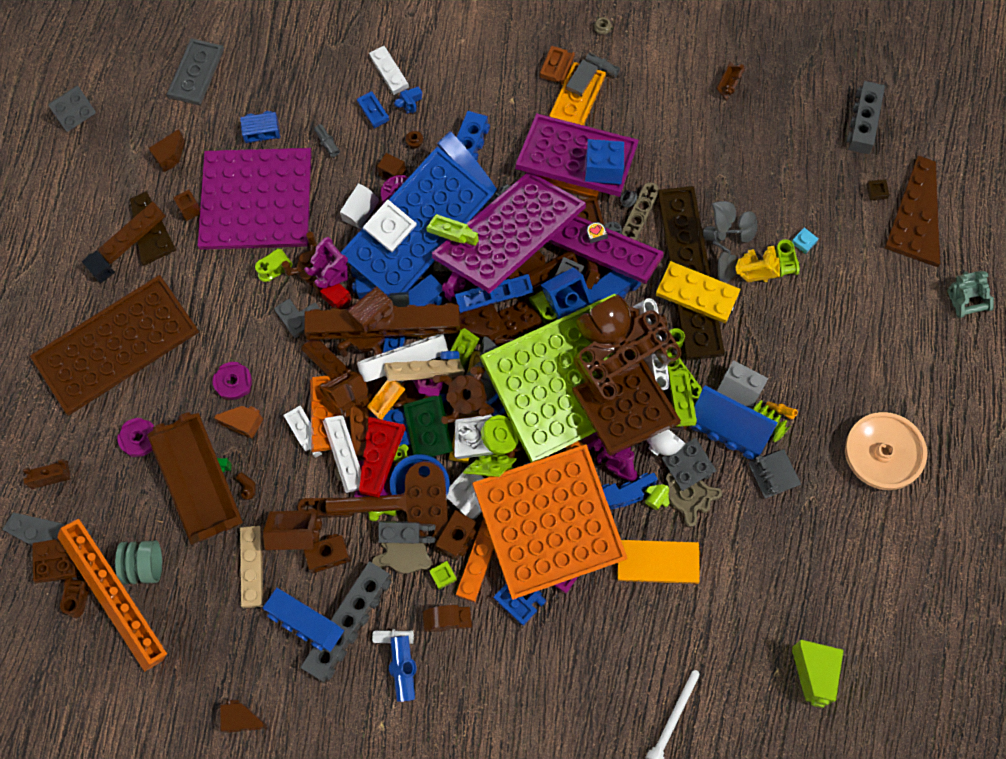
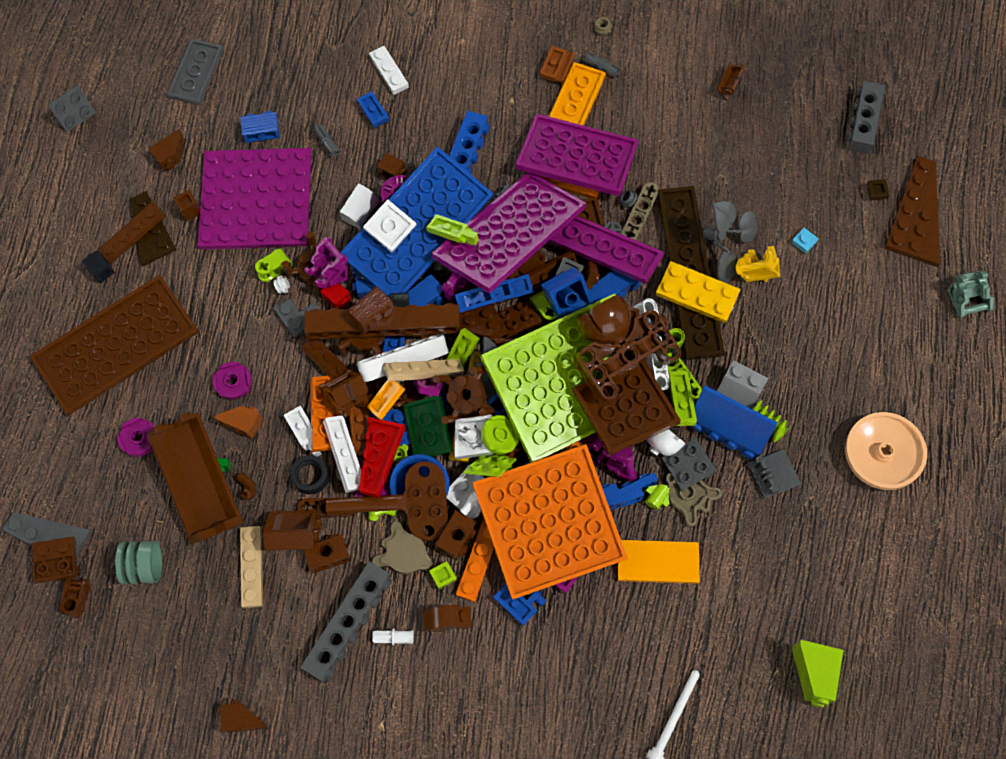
(47, 474): reddish brown hinge -> none
(111, 595): orange brick -> none
(281, 284): none -> white plate
(299, 464): none -> black tyre
(303, 619): blue brick -> none
(402, 668): blue piece -> none
(404, 532): dark grey hinge -> none
(408, 99): blue piece -> none
(414, 143): reddish brown plate -> none
(449, 355): blue tile -> none
(458, 152): blue slope -> none
(581, 78): dark grey tile -> none
(596, 232): tile -> none
(604, 161): blue brick -> none
(782, 409): light orange piece -> none
(788, 261): lime piece -> none

